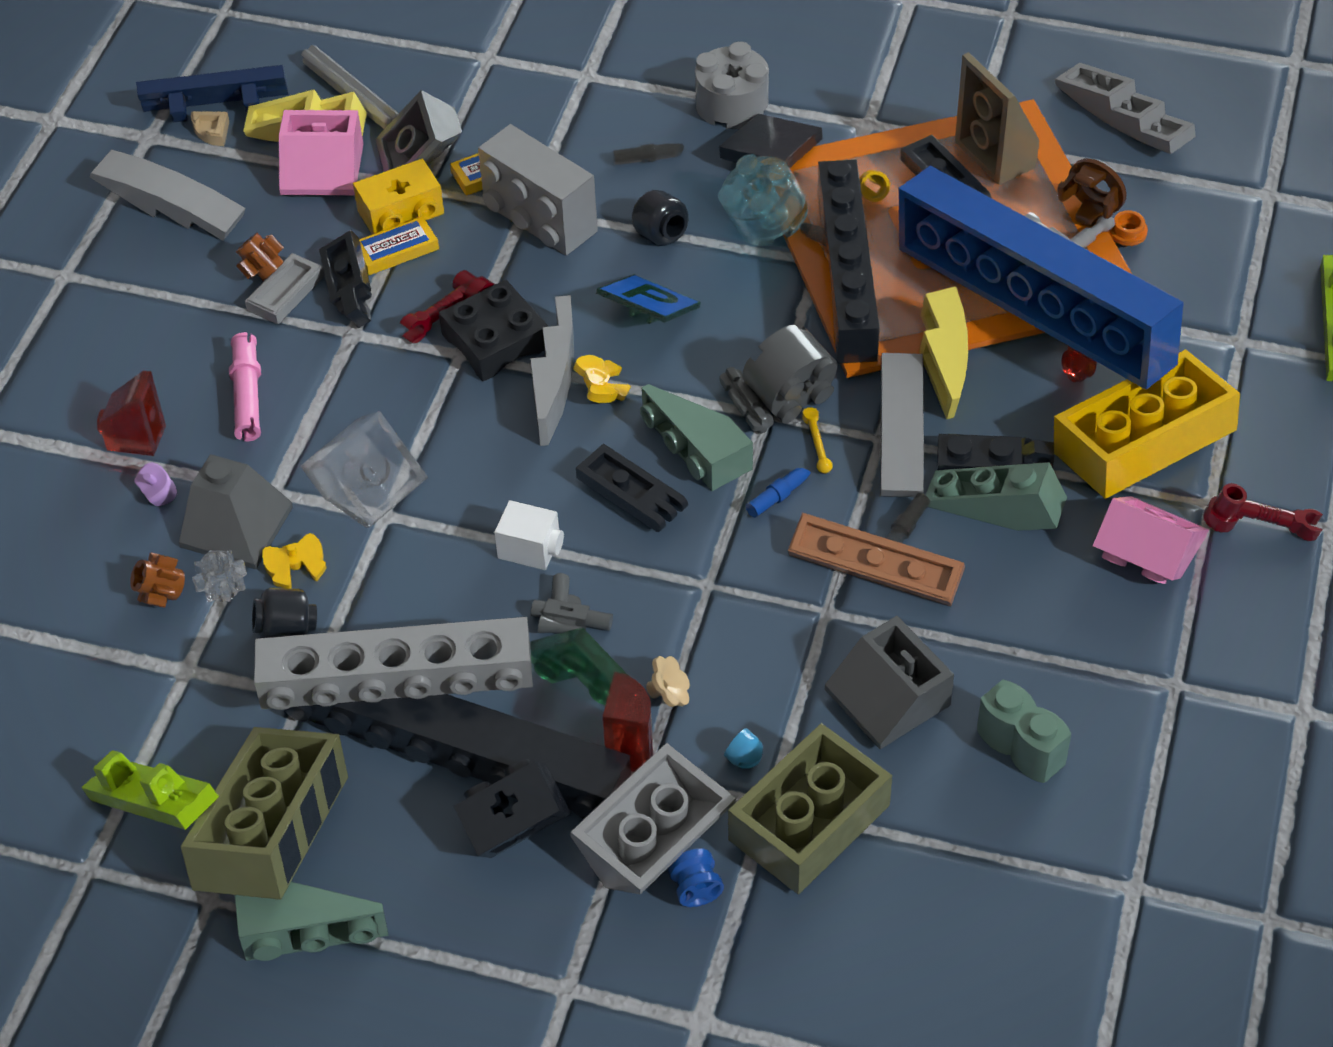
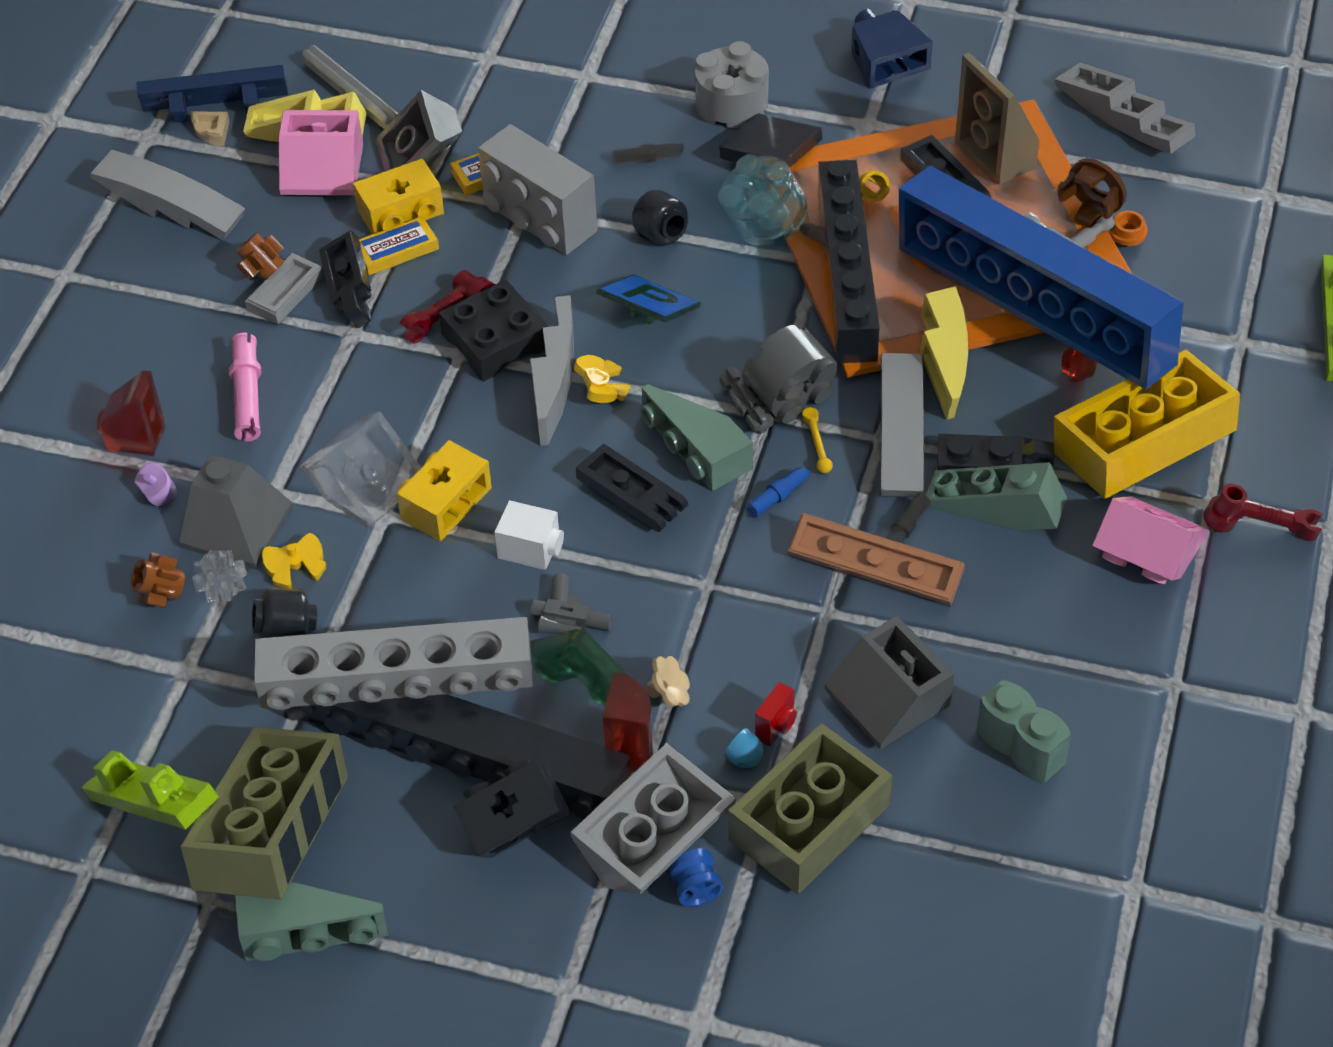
(444, 490): none -> yellow brick
(775, 714): none -> red plate
(889, 47): none -> dark blue torso

